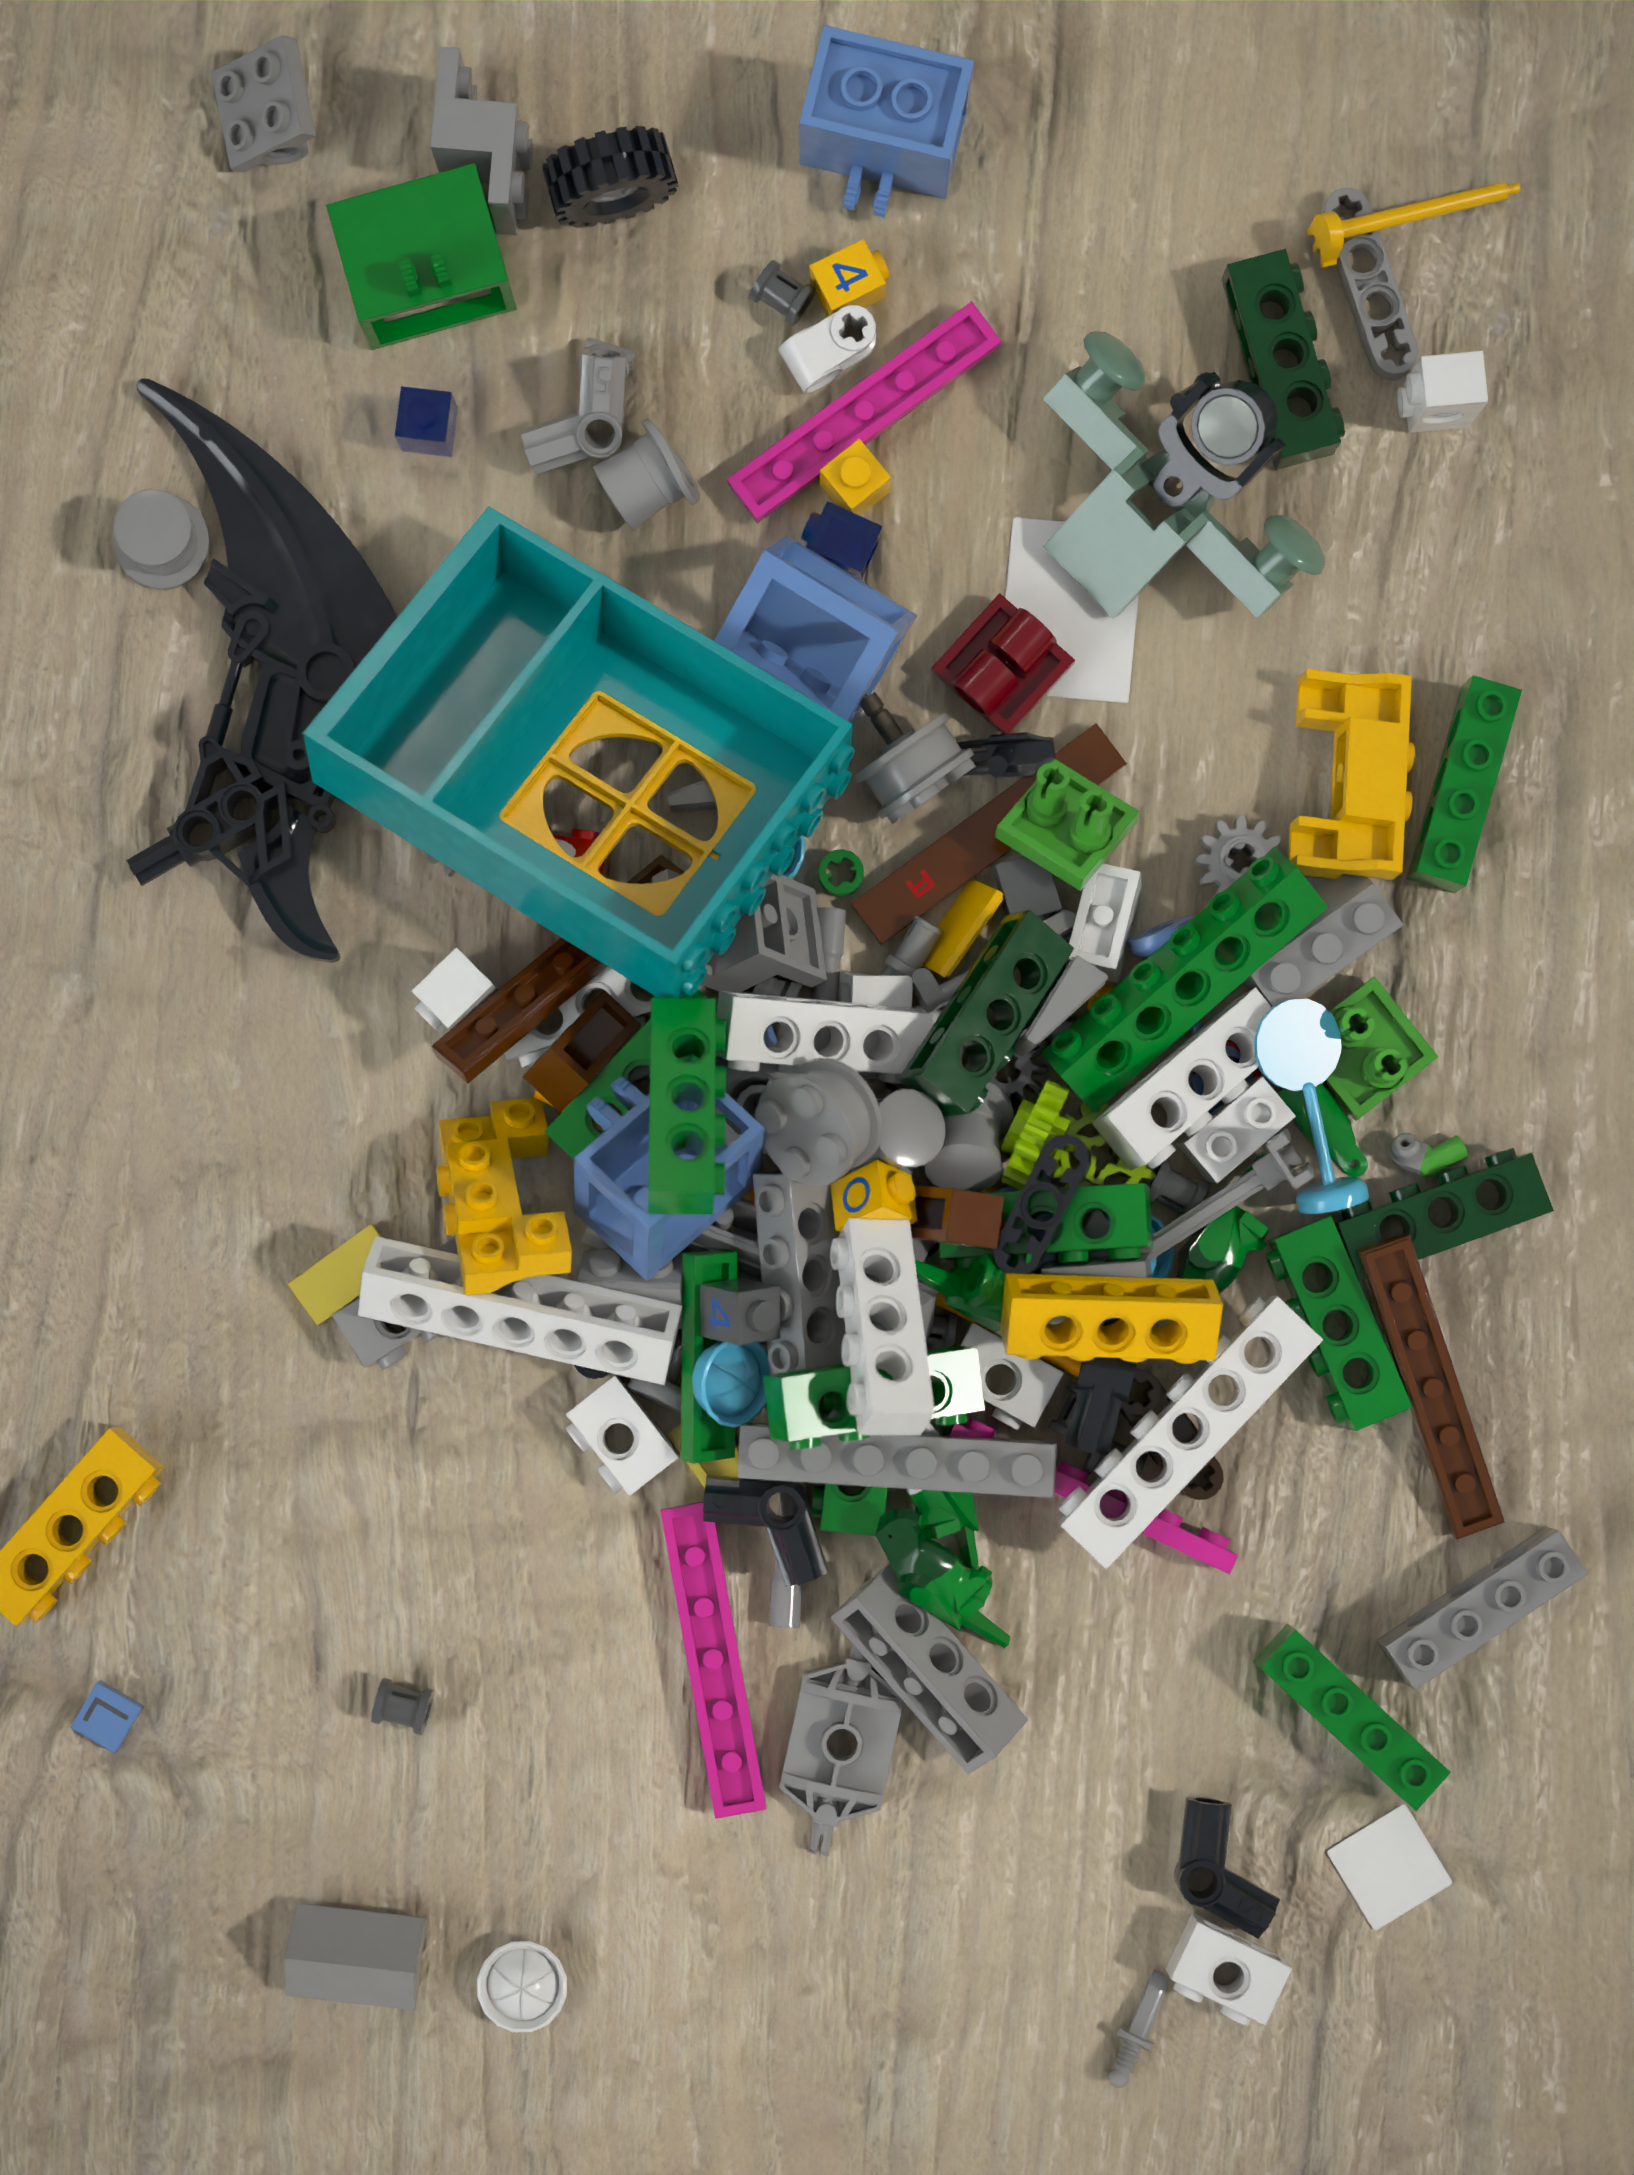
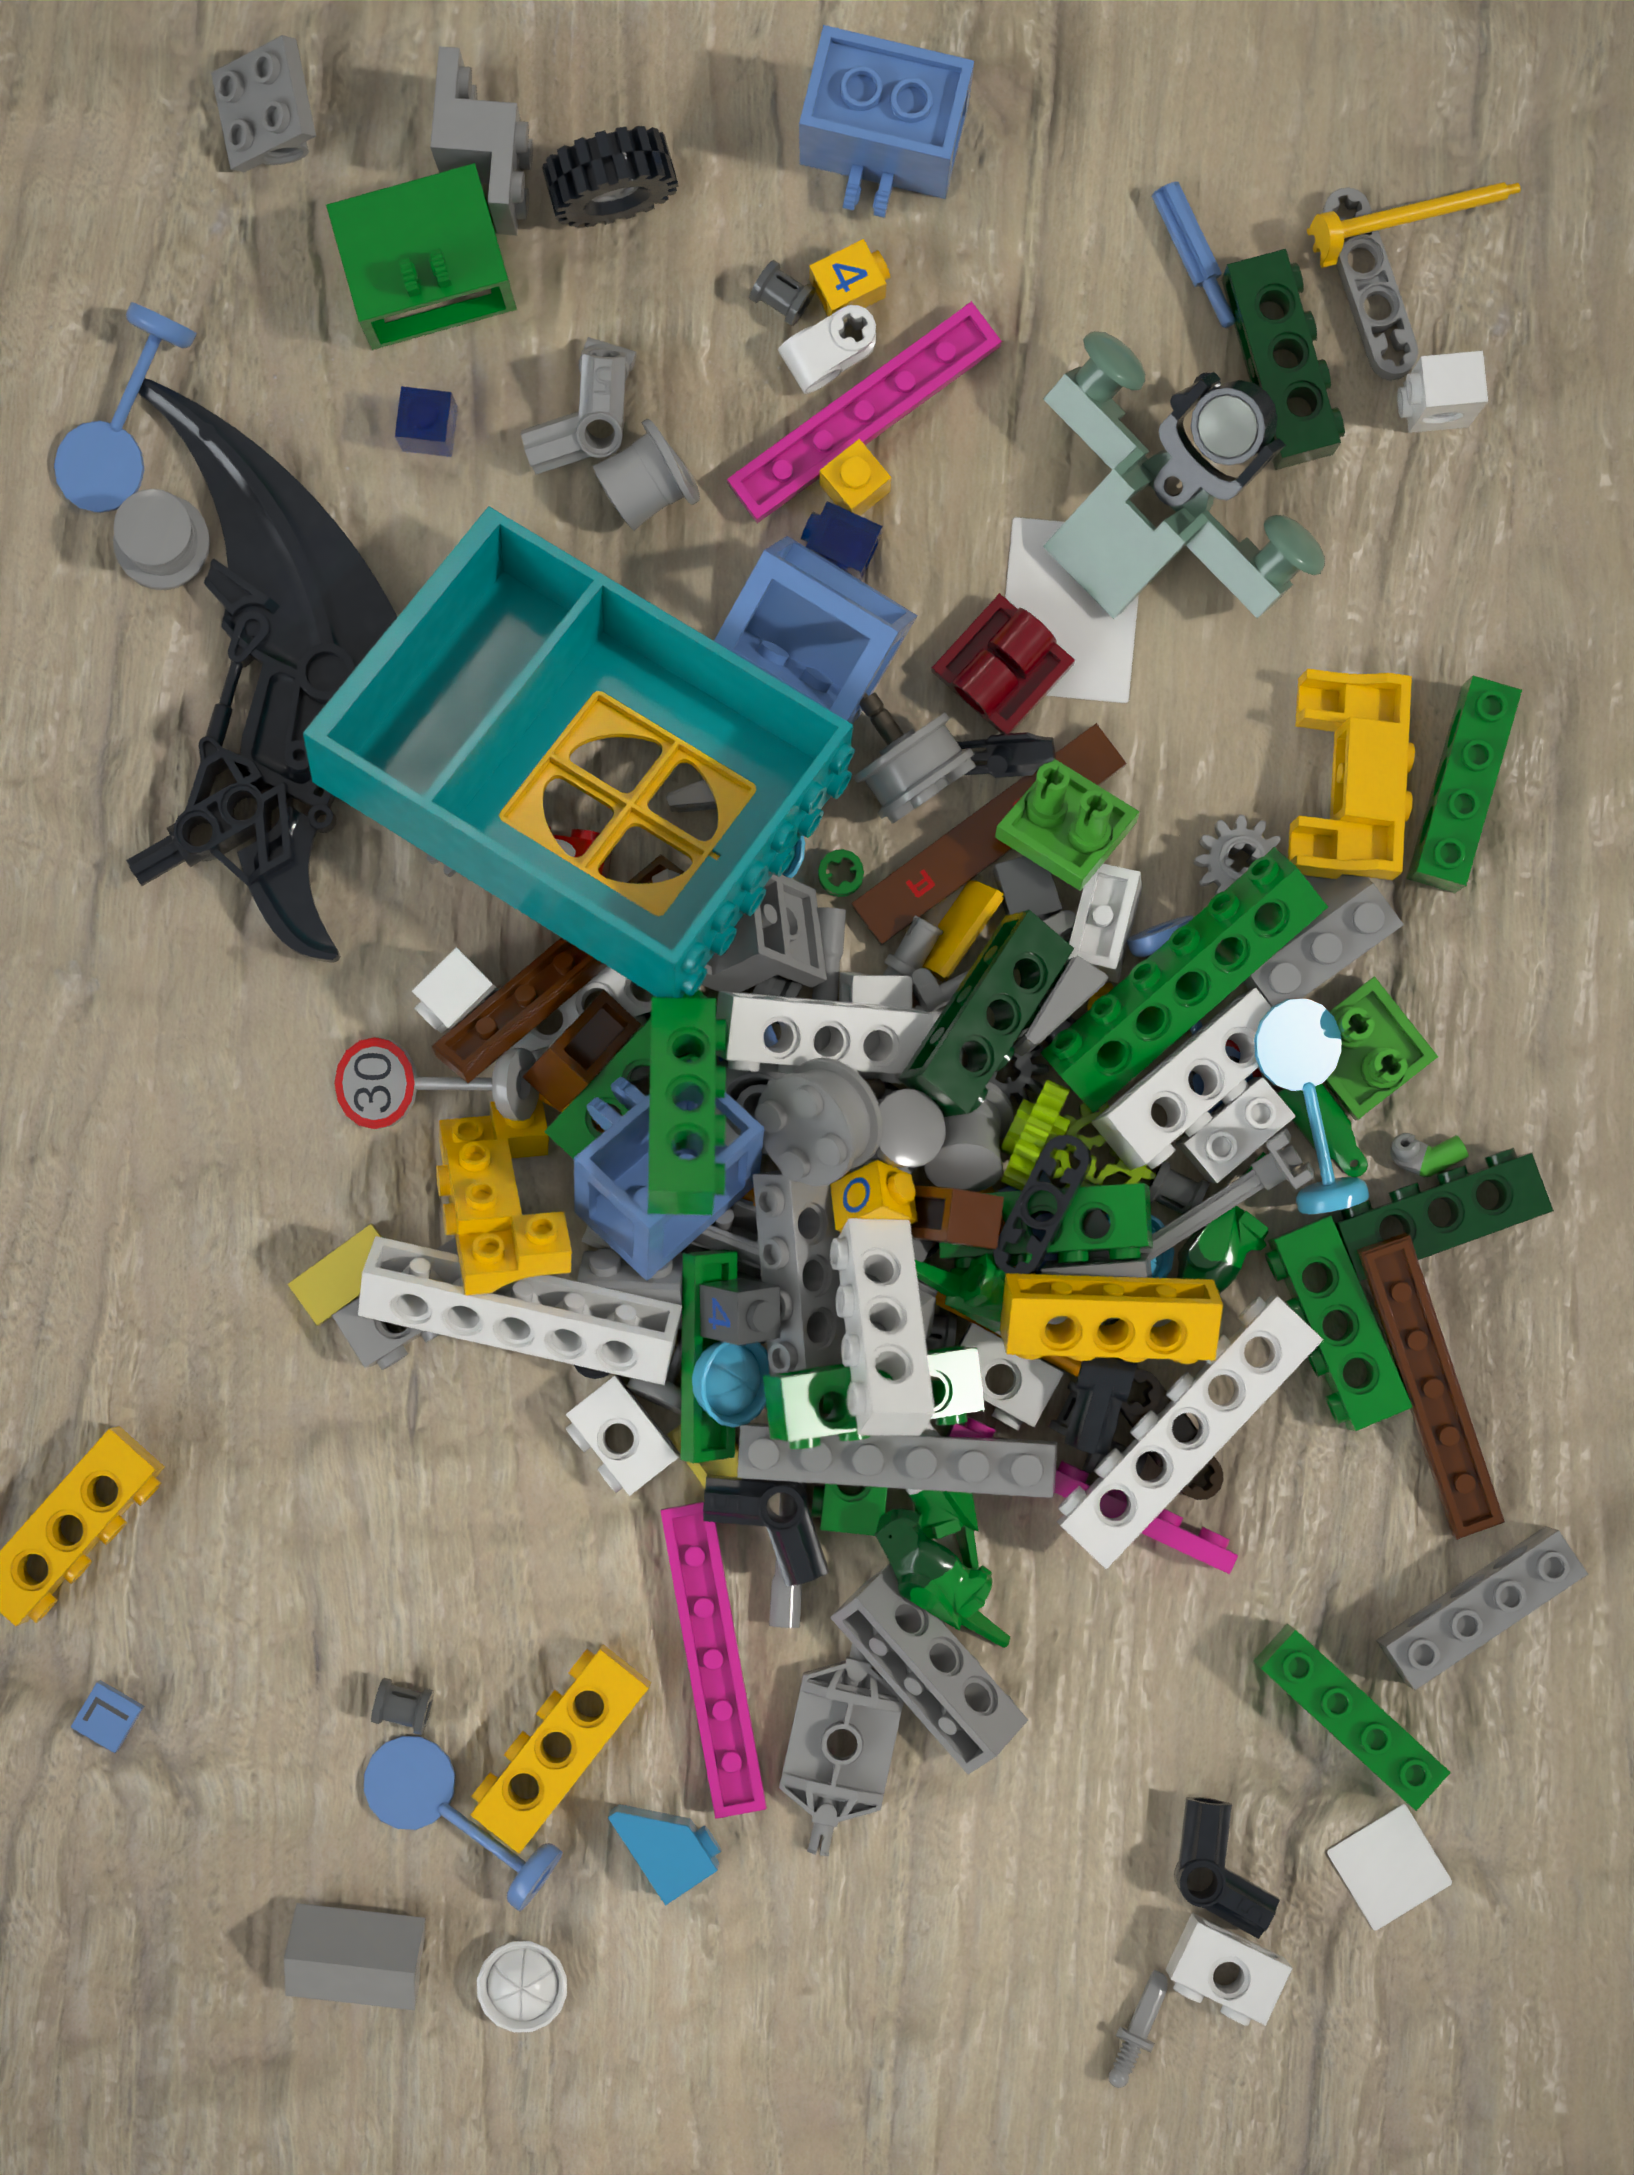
(99, 460): none -> medium blue piece
(380, 1083): none -> light grey piece
(412, 1787): none -> medium blue piece
(517, 1818): none -> yellow brick
(667, 1848): none -> dark azure slope
(1192, 247): none -> medium blue axle

